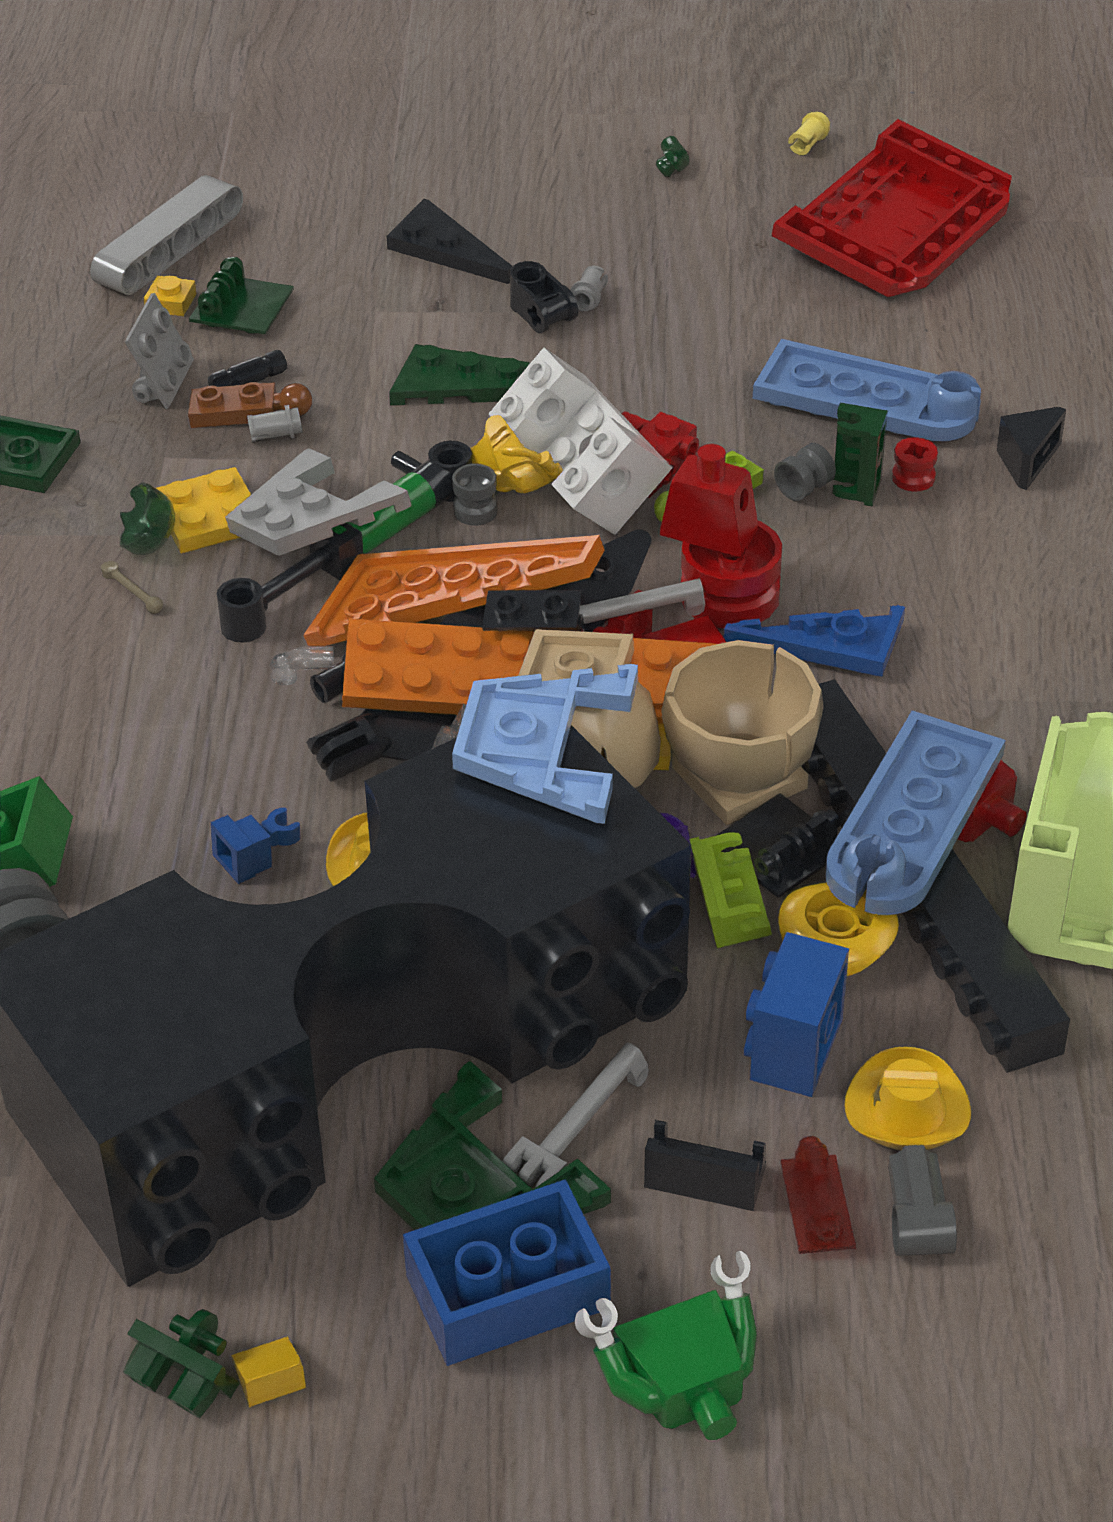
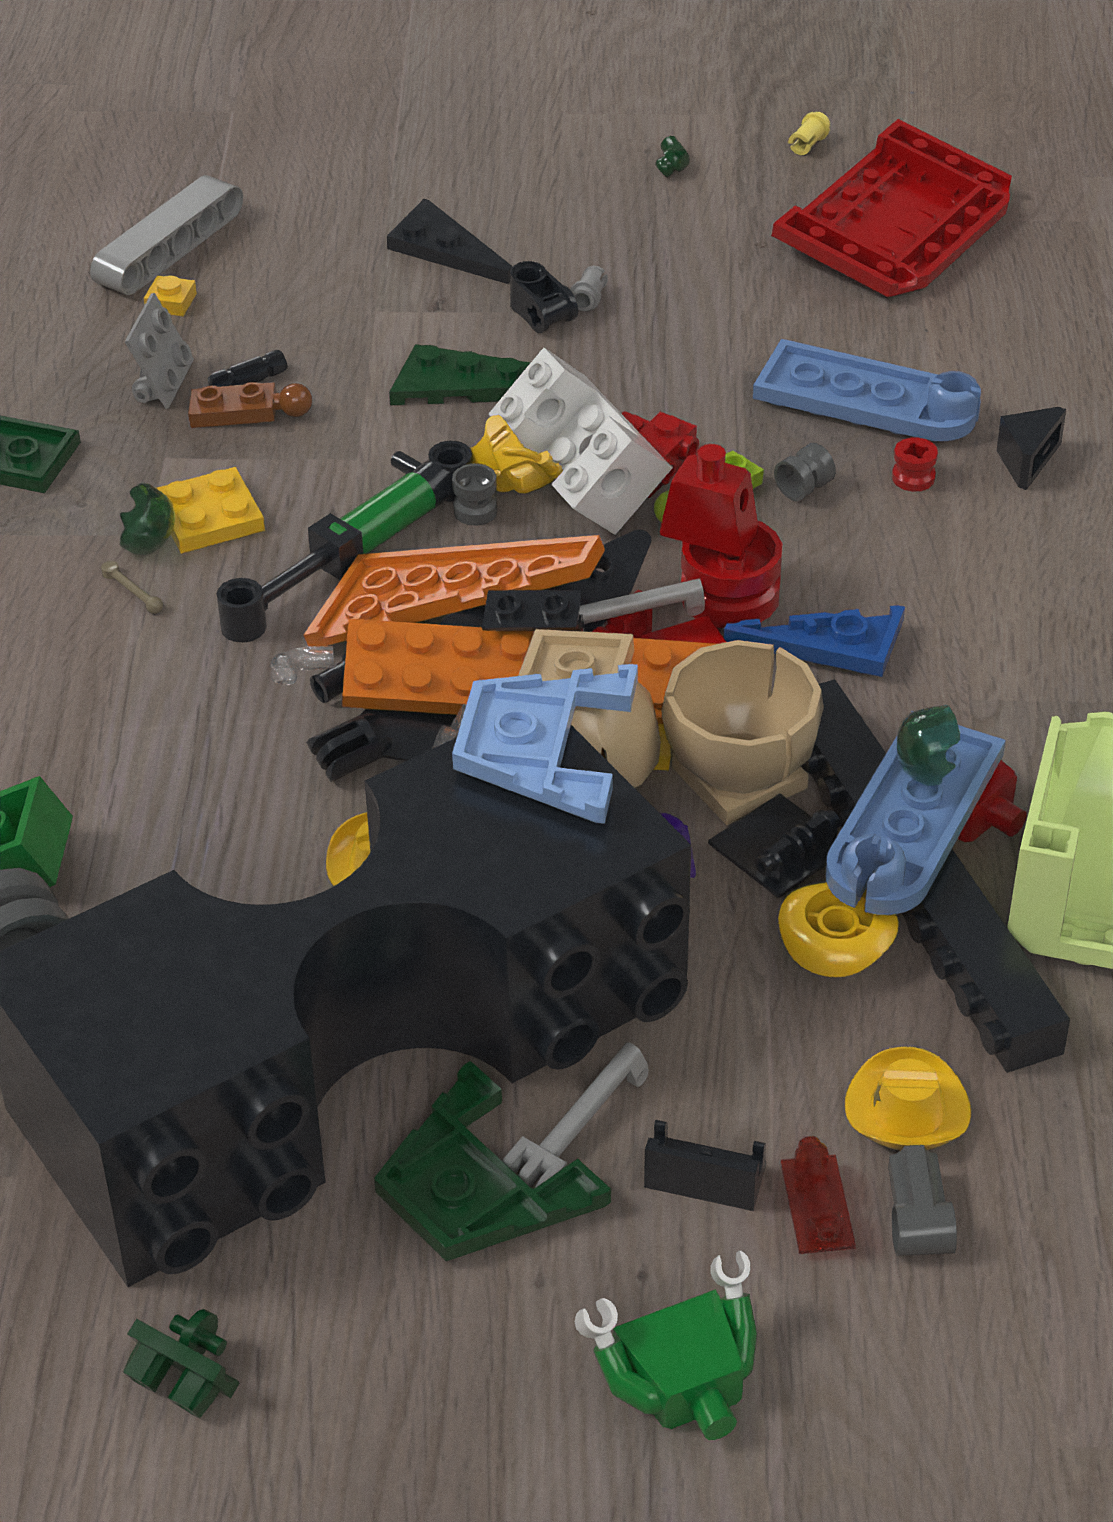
(239, 301): dark green hinge -> none
(246, 845): blue piece -> none
(269, 1371): yellow slope -> none
(275, 424): light grey pin -> none
(294, 514): light grey wing -> none
(506, 1271): blue brick -> none
(730, 890): lime hinge -> none
(796, 1013): blue brick -> none
(859, 452): dark green hinge -> none
(924, 741): none -> clear green hair

